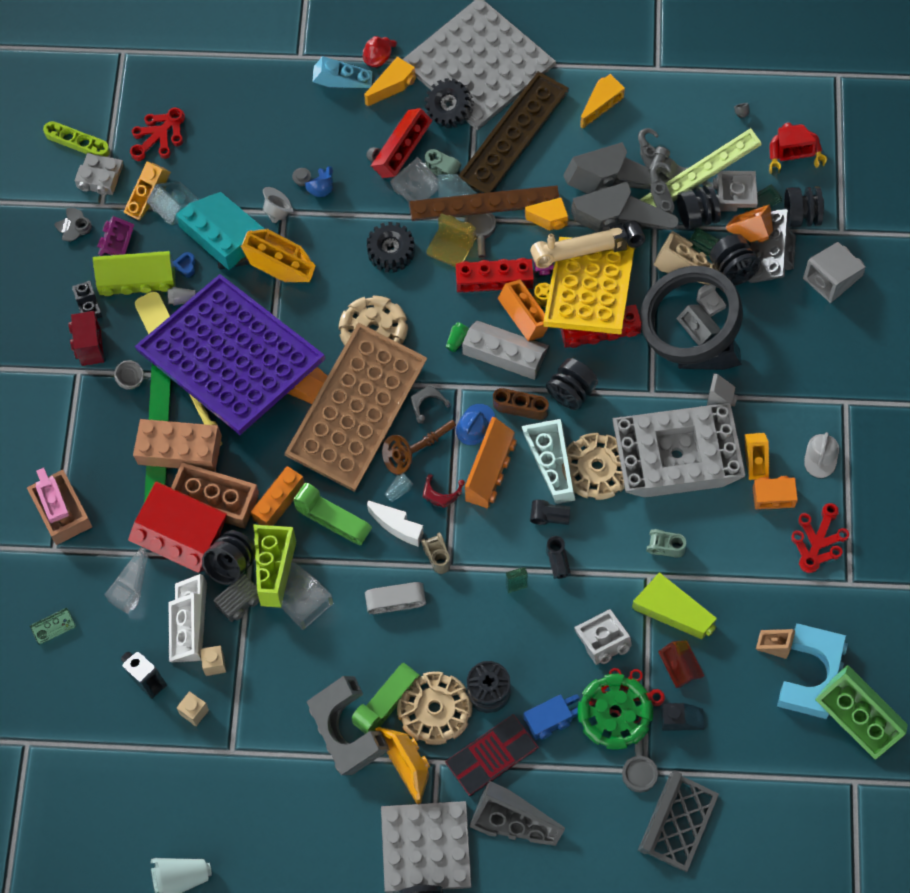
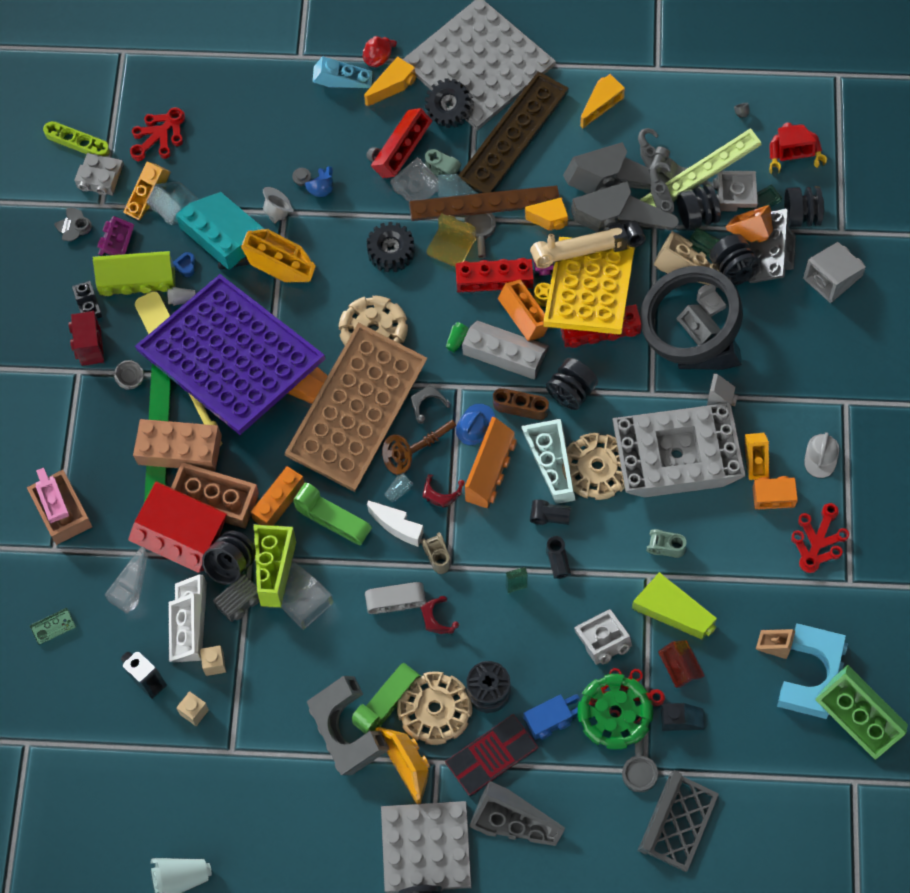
(430, 623): none -> dark red helmet

